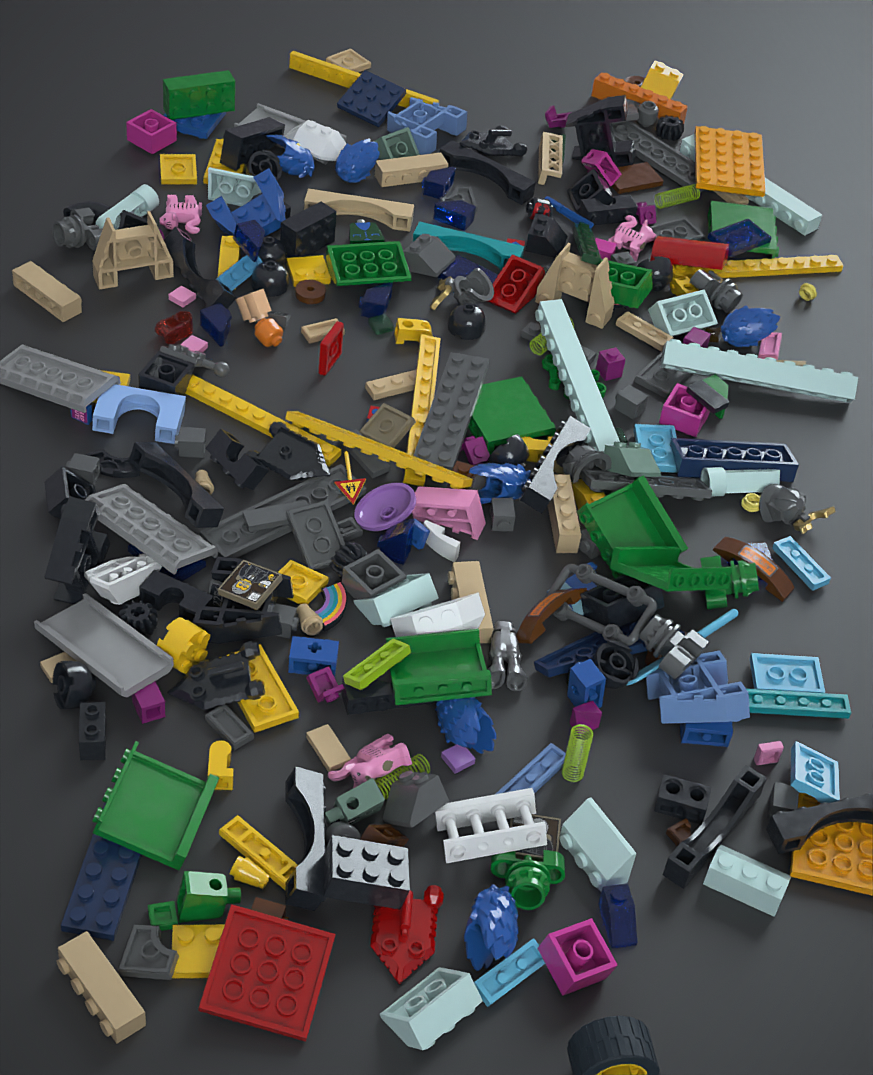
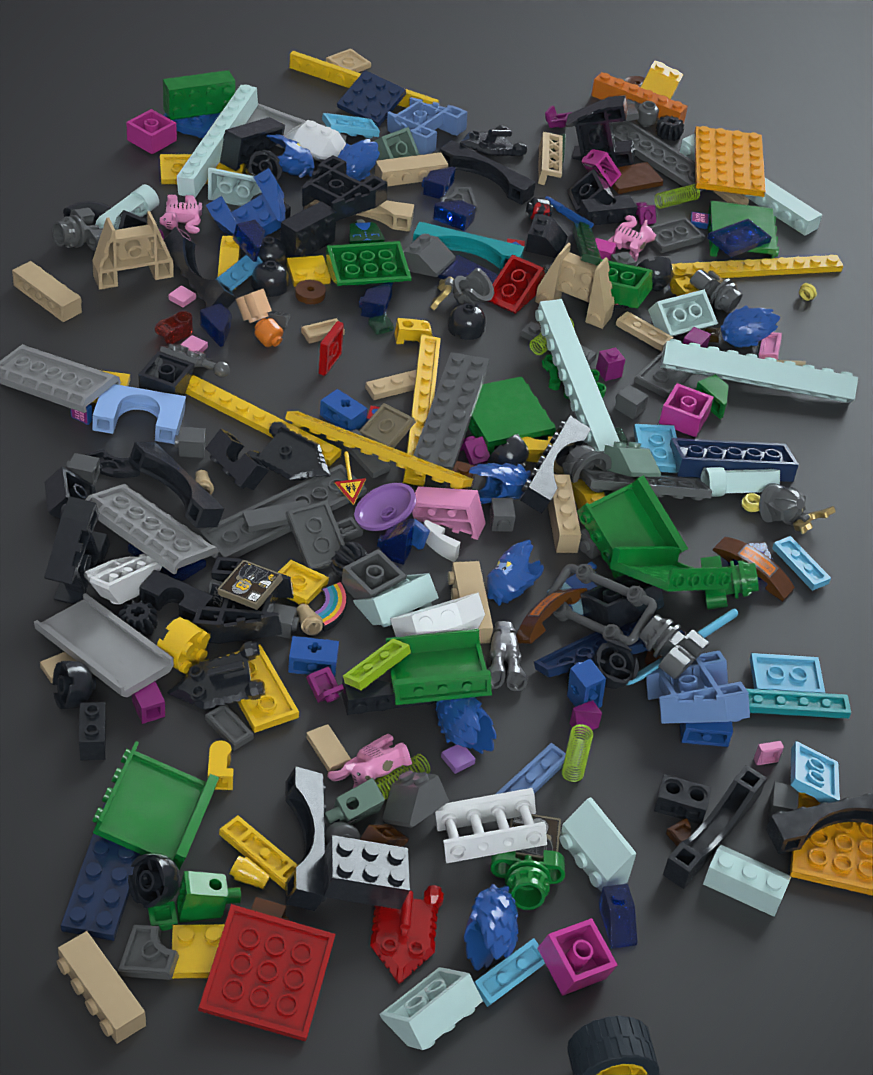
(154, 880): none -> black cylinder
(208, 152): none -> light aqua brick
(343, 192): none -> black wedge
(343, 411): none -> blue brick
(351, 125): none -> medium azure plate
(513, 573): none -> blue head
(691, 252): red brick -> none
(699, 220): none -> tile
(707, 396): black tile -> none

